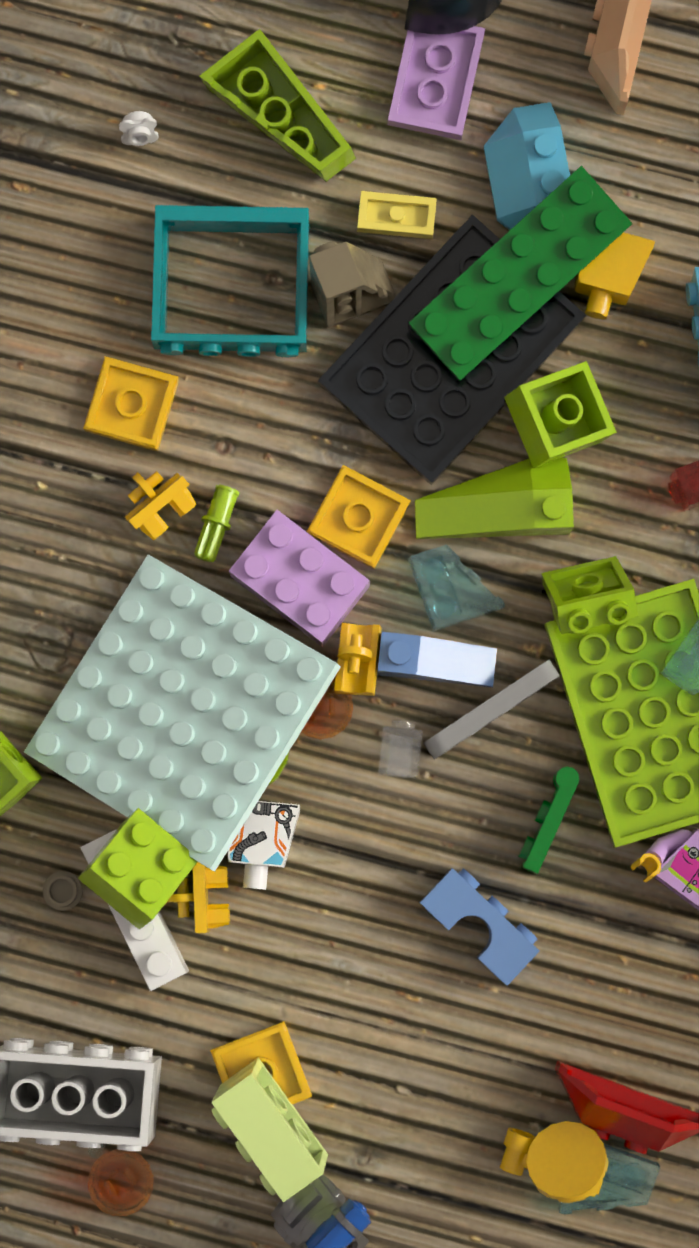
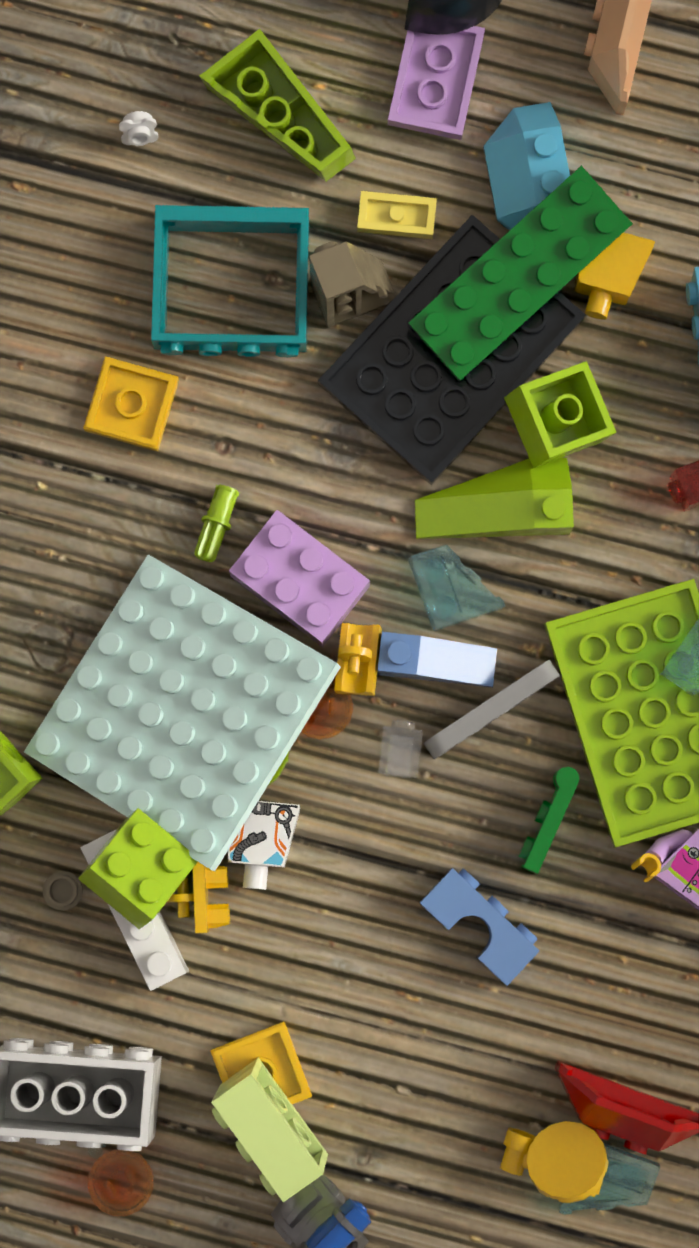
(145, 514): yellow hips -> none
(358, 517): yellow tile -> none
(590, 595): lime plate -> none

